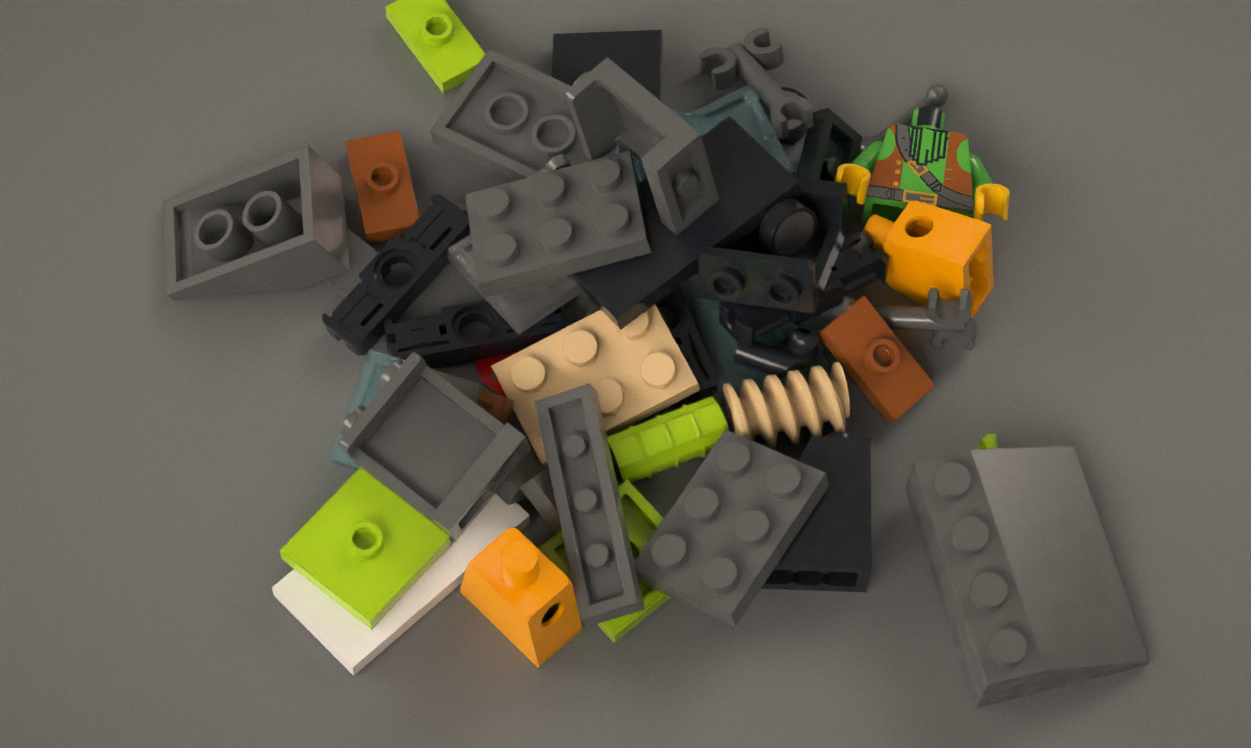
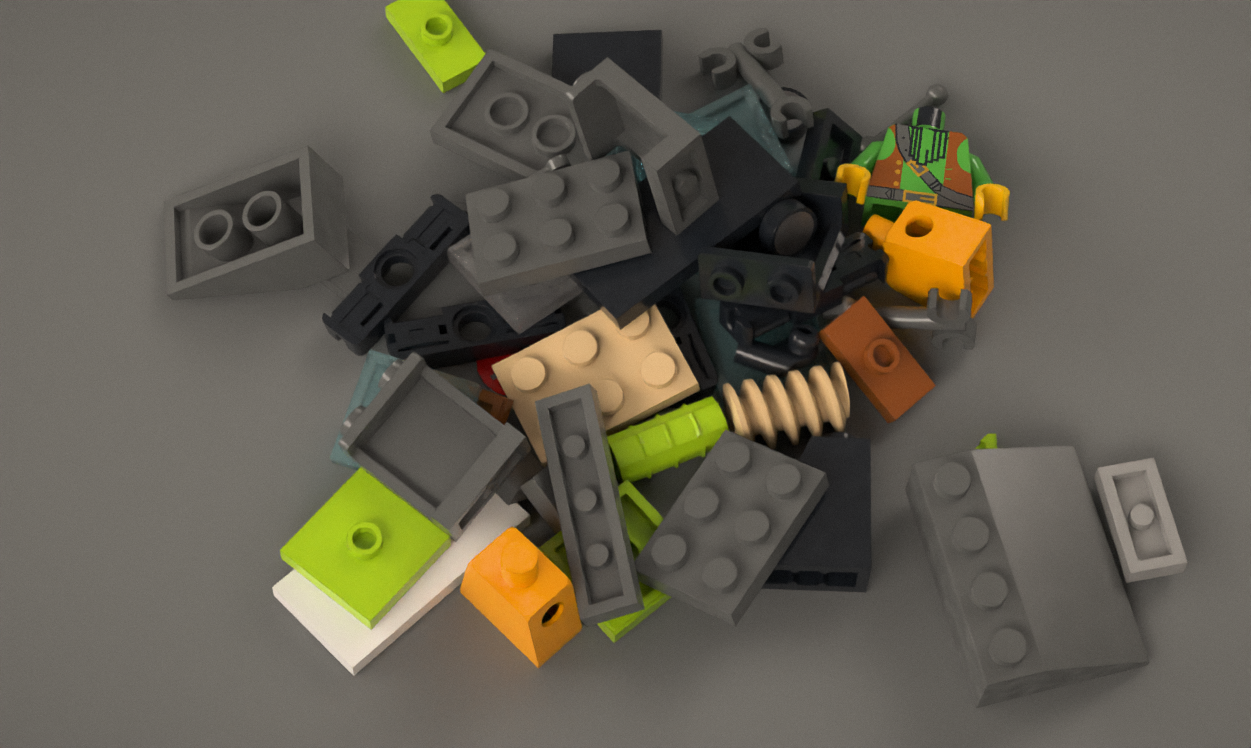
(382, 185): dark orange plate -> none
(1140, 520): none -> light grey plate

